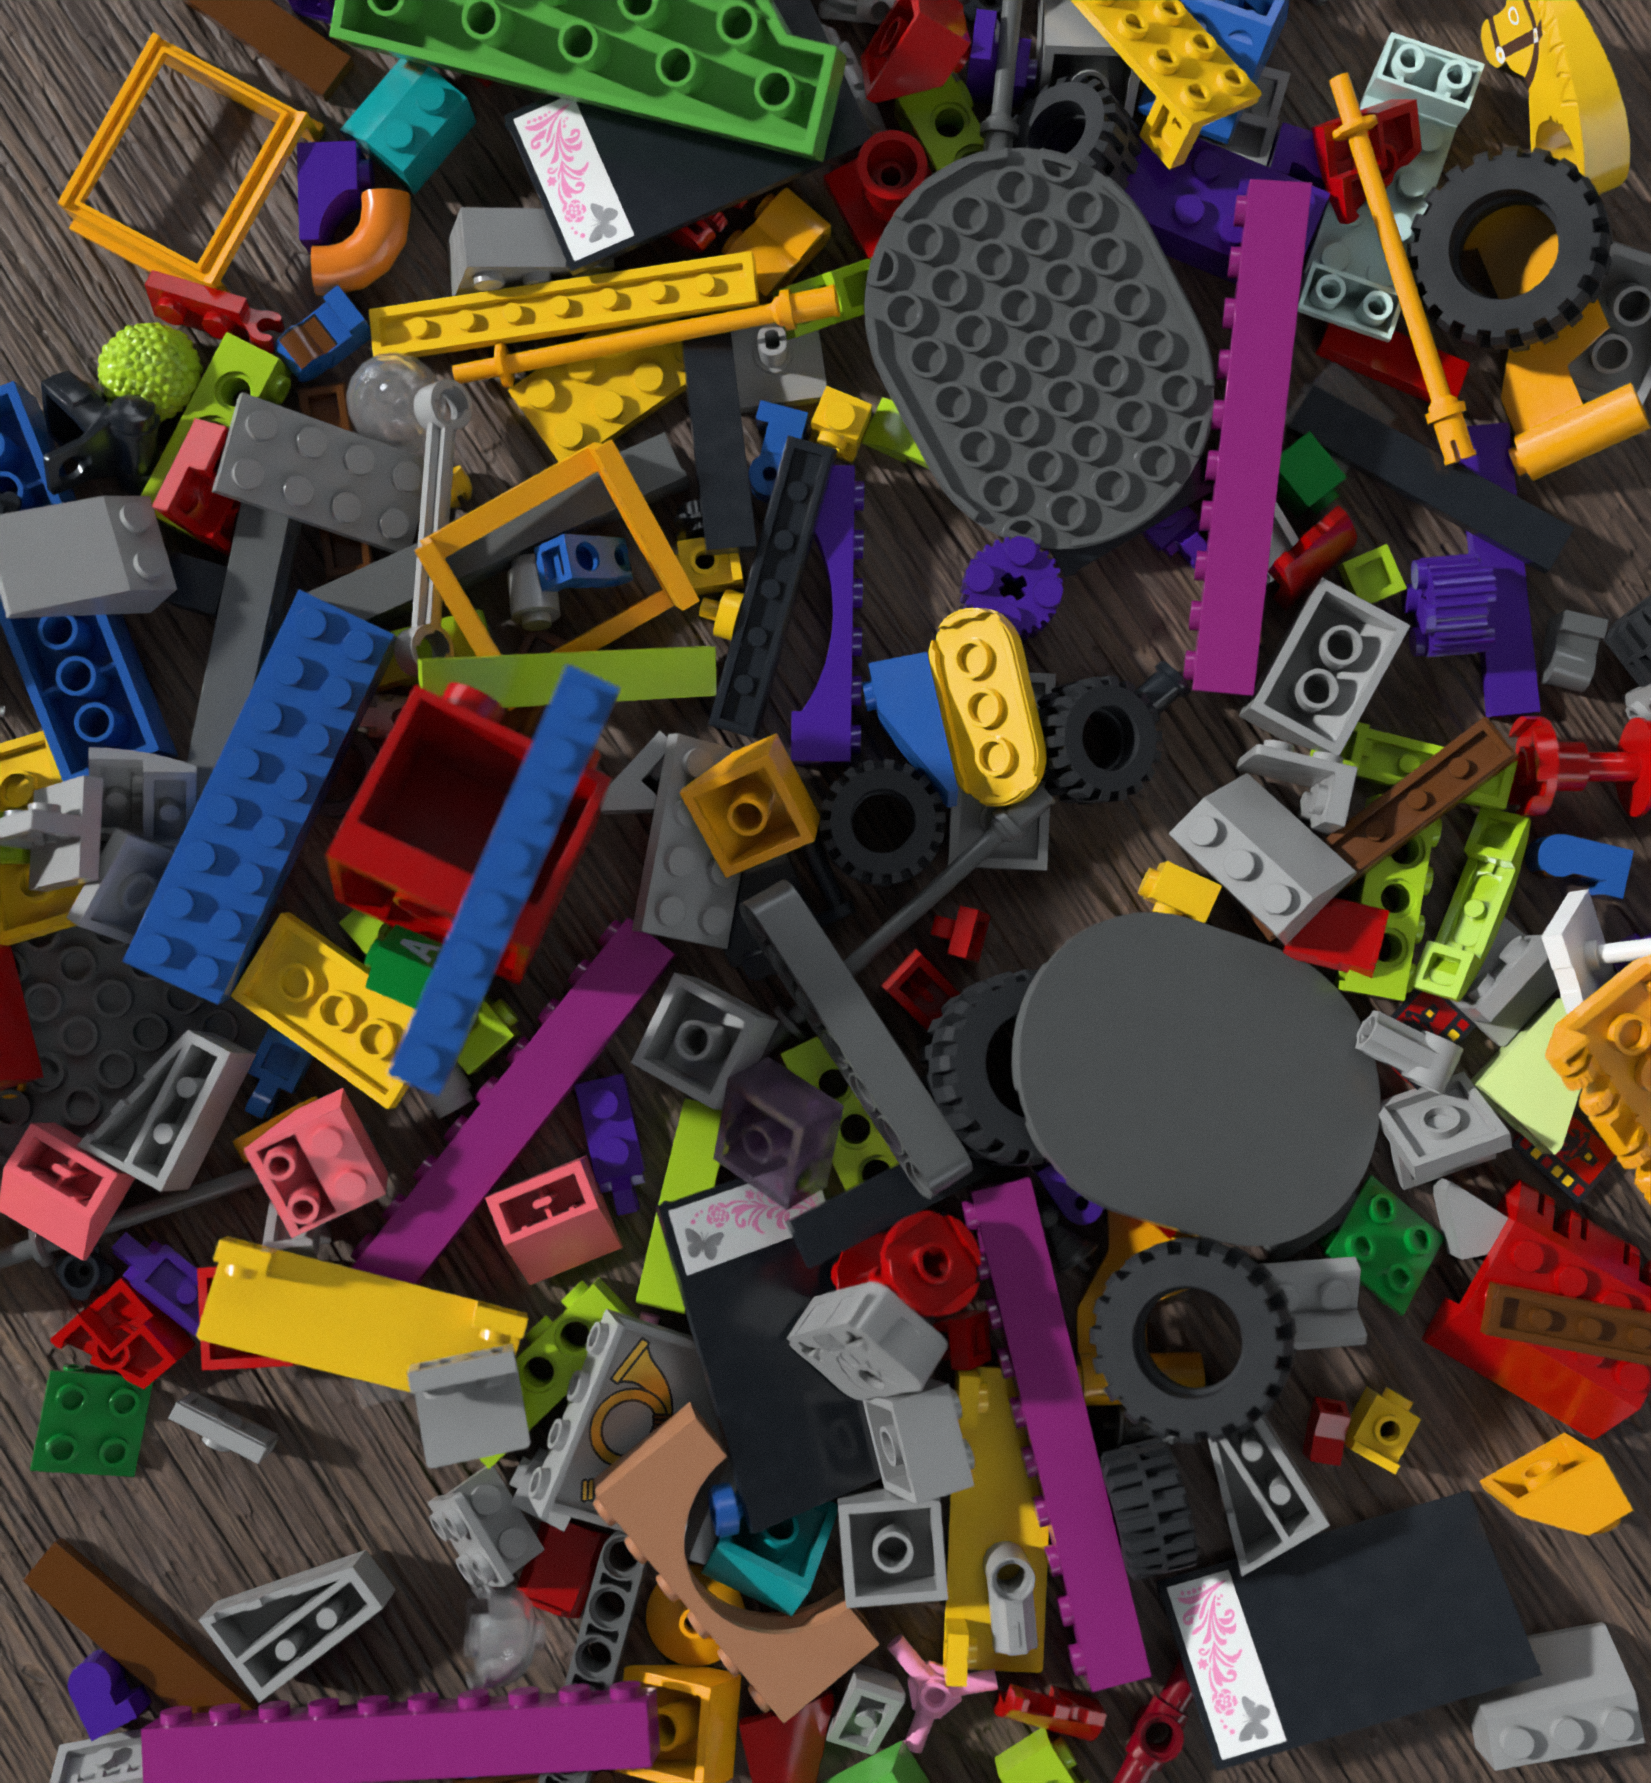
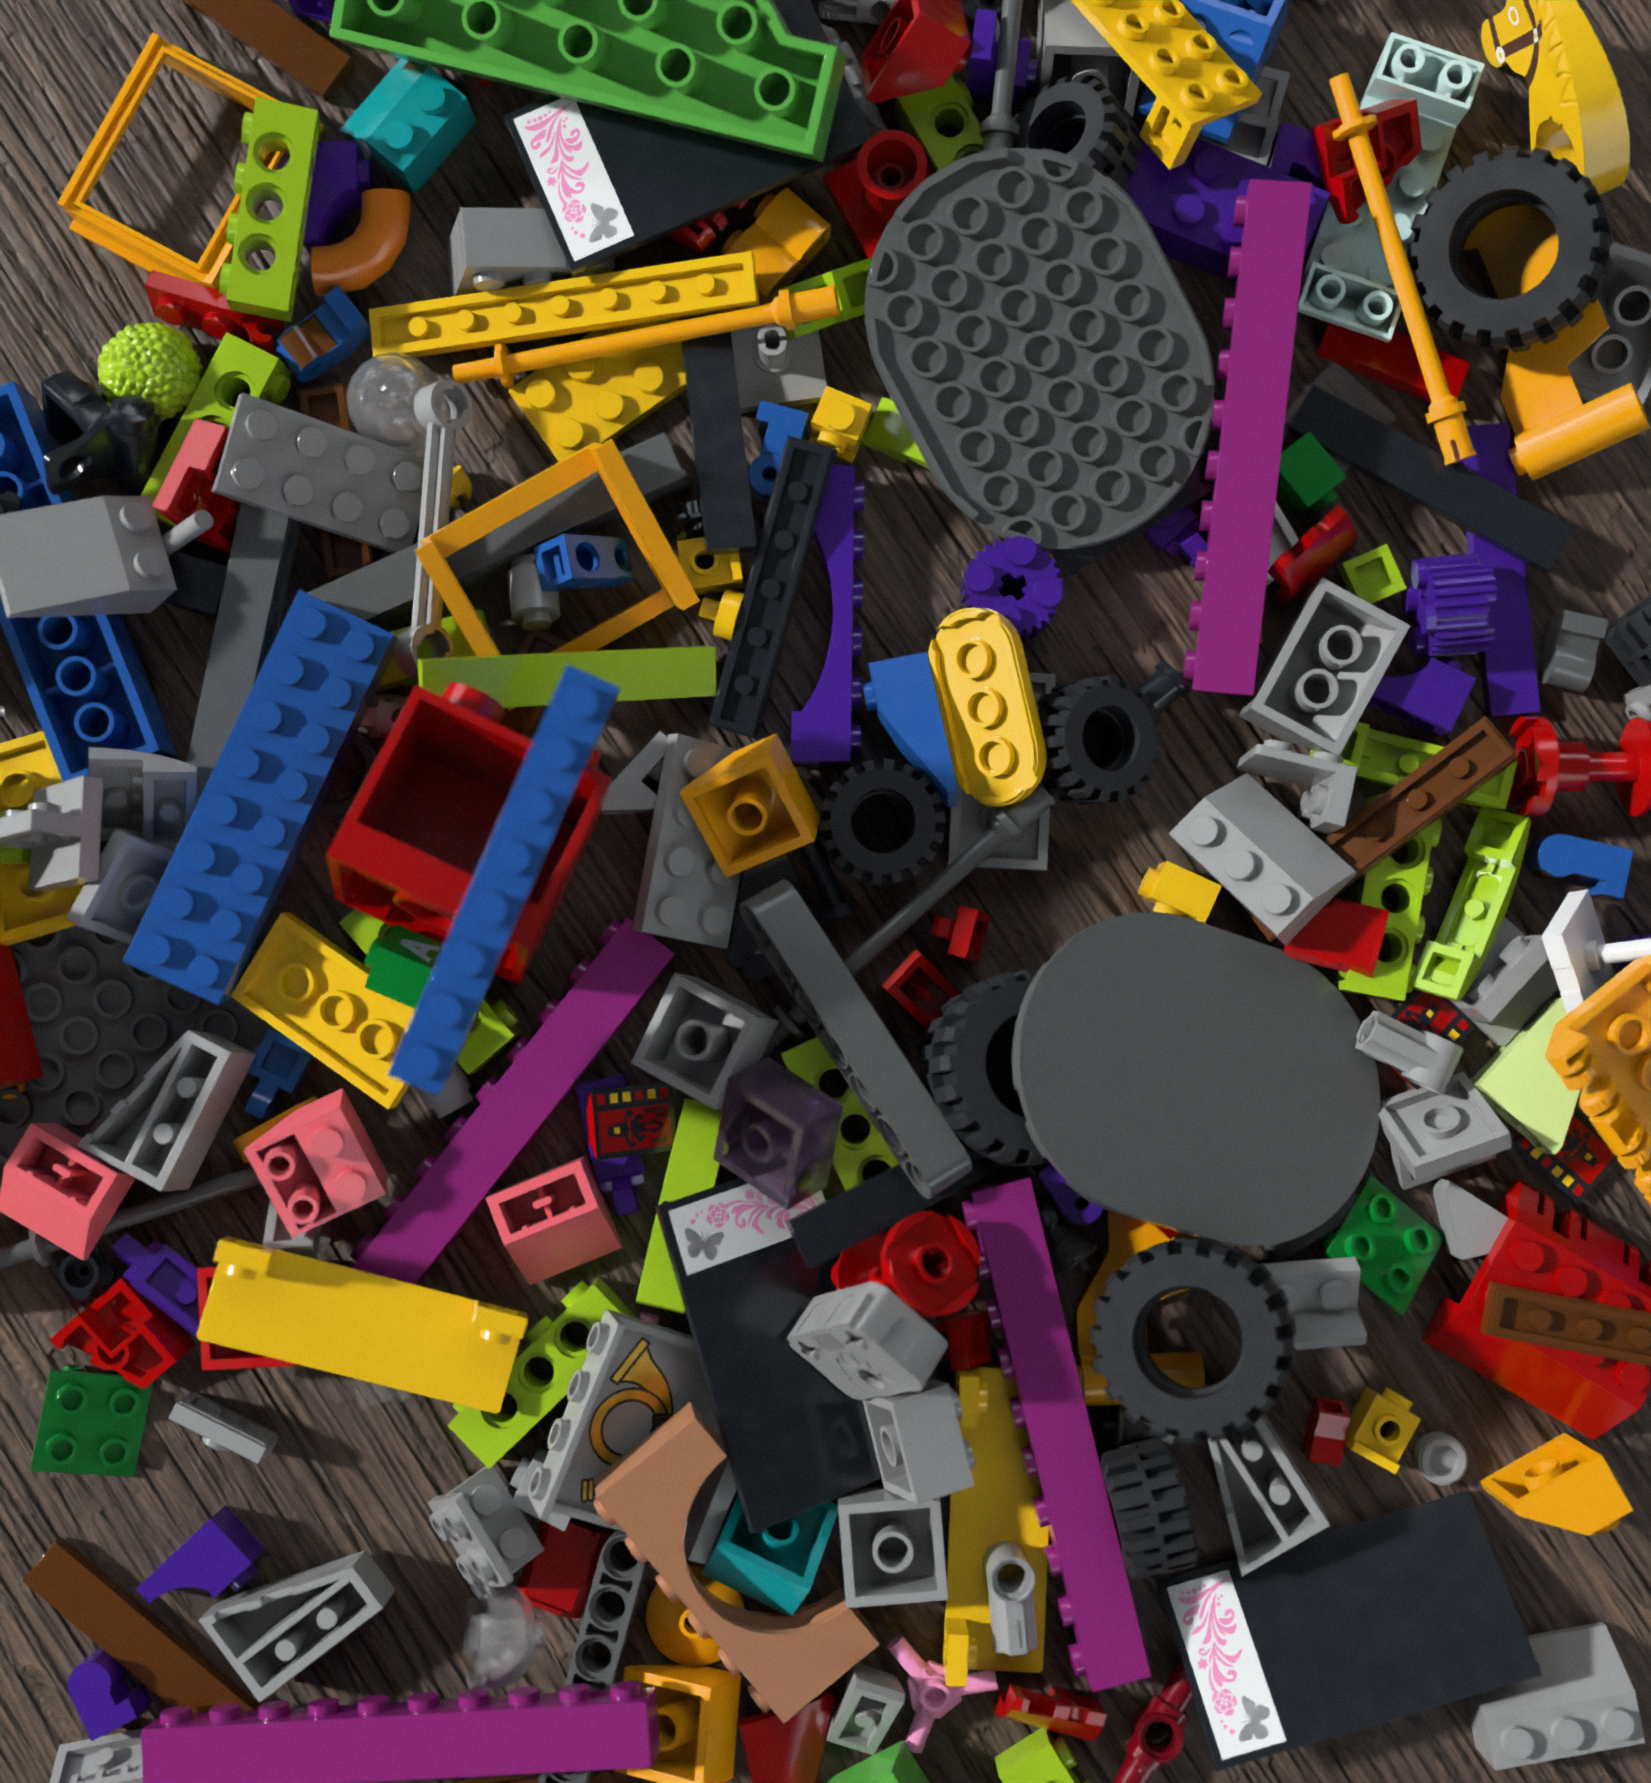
(187, 531): none -> light grey bar
(209, 1560): none -> dark purple arch
(269, 129): none -> lime brick
(469, 1405): light grey bracket -> none
(631, 1120): none -> piece
(724, 1509): blue tile -> none
(1427, 697): none -> dark purple arch
(1440, 1458): none -> light grey tile

